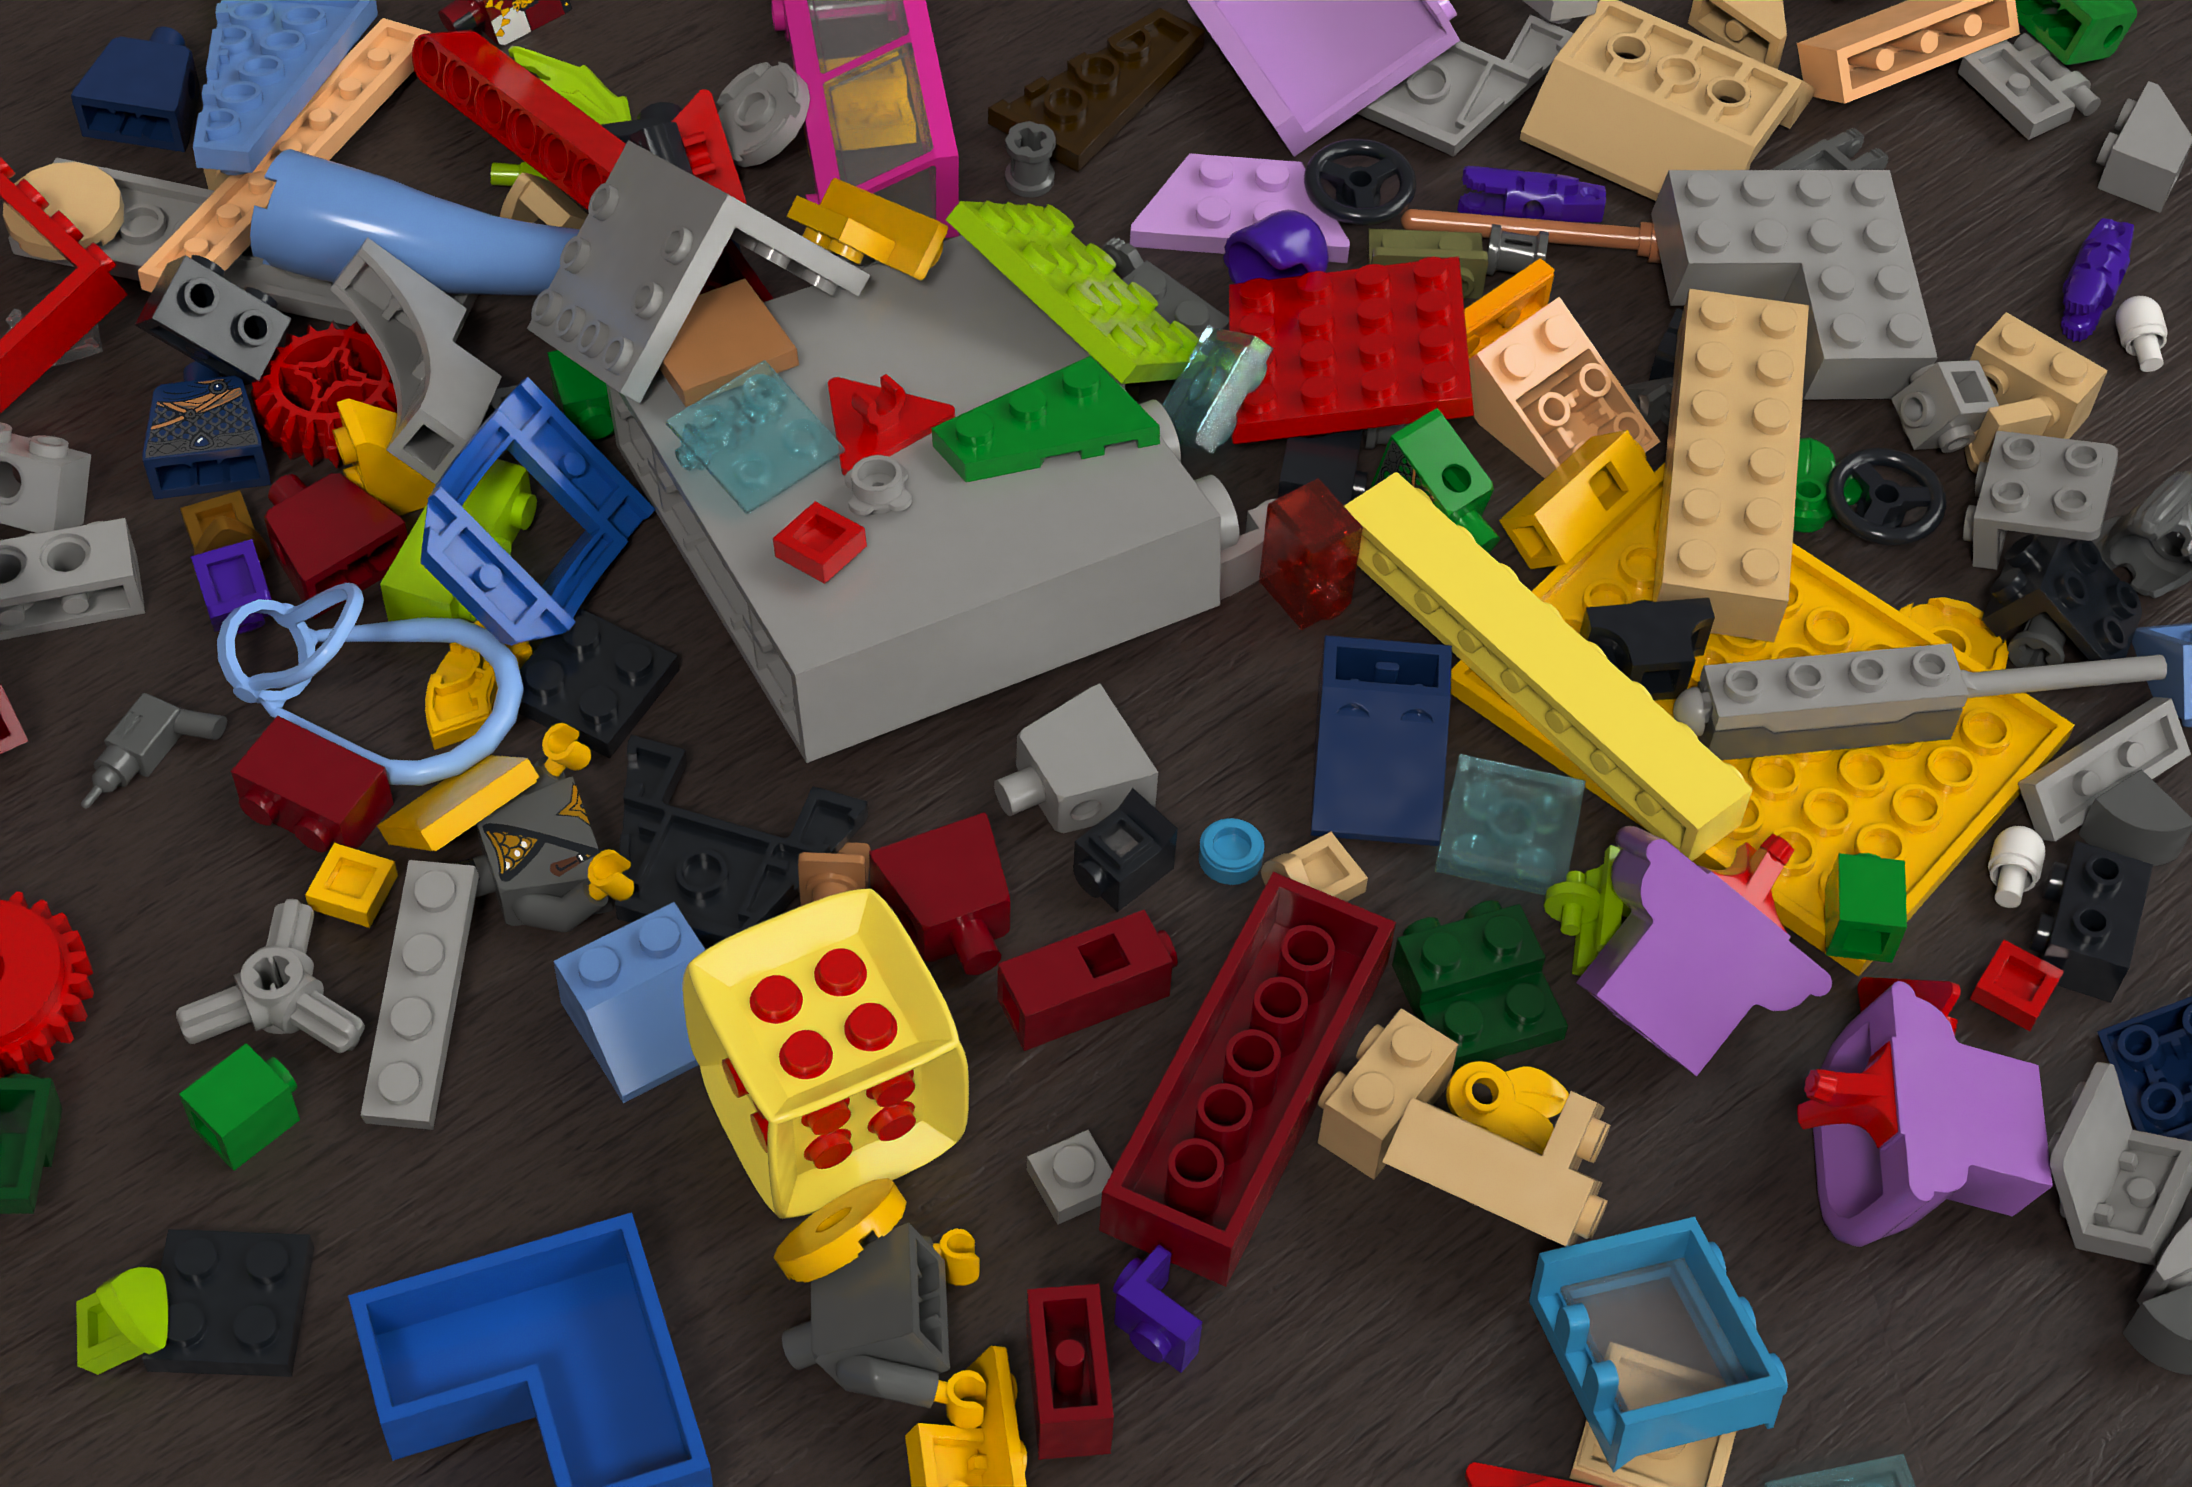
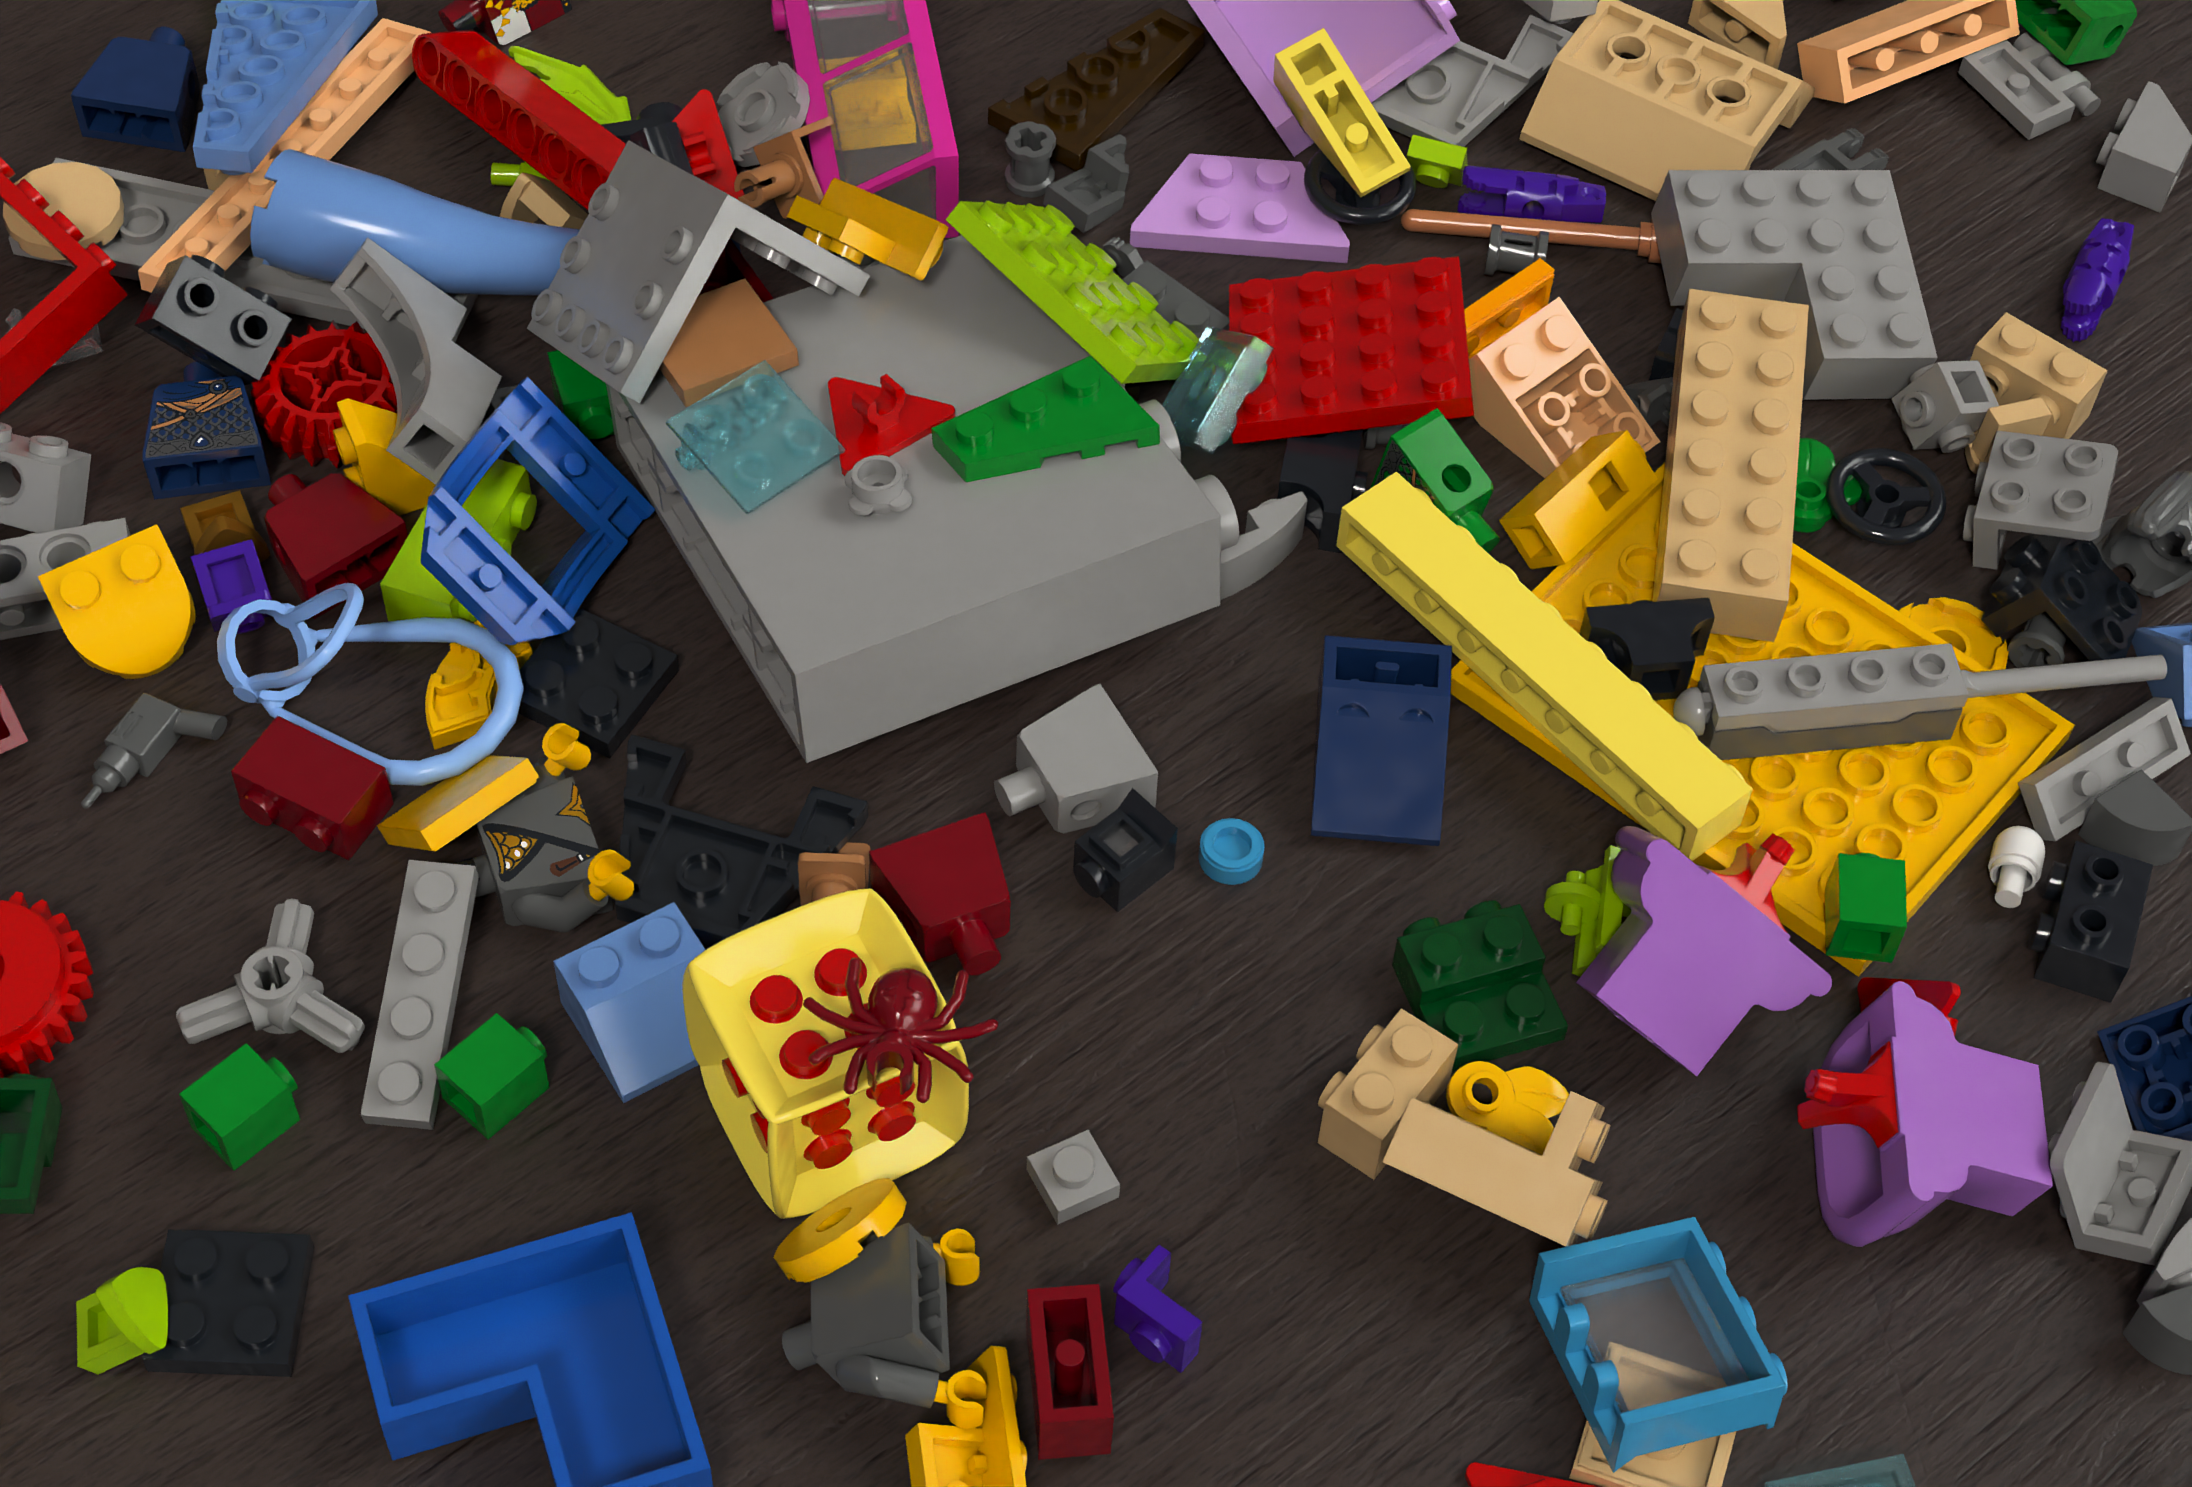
(124, 605): none -> yellow slope
(351, 885): yellow plate -> none
(493, 1074): none -> green brick
(782, 171): none -> medium nougat bracket
(819, 542): red plate -> none
(898, 1028): none -> dark red animal
(1085, 979): dark red brick -> none
(1095, 190): none -> dark grey slope
(1247, 1078): dark red brick -> none
(1276, 248): dark purple hair -> none
(1310, 554): clear red brick -> none
(1321, 865): tan tile -> none
(1337, 113): none -> light yellow slope
(1406, 246): olive bracket -> none
(1436, 161): none -> lime plate
(1510, 825): clear light blue plate -> none
(2016, 985): red plate -> none
(2142, 331): white cylinder -> none

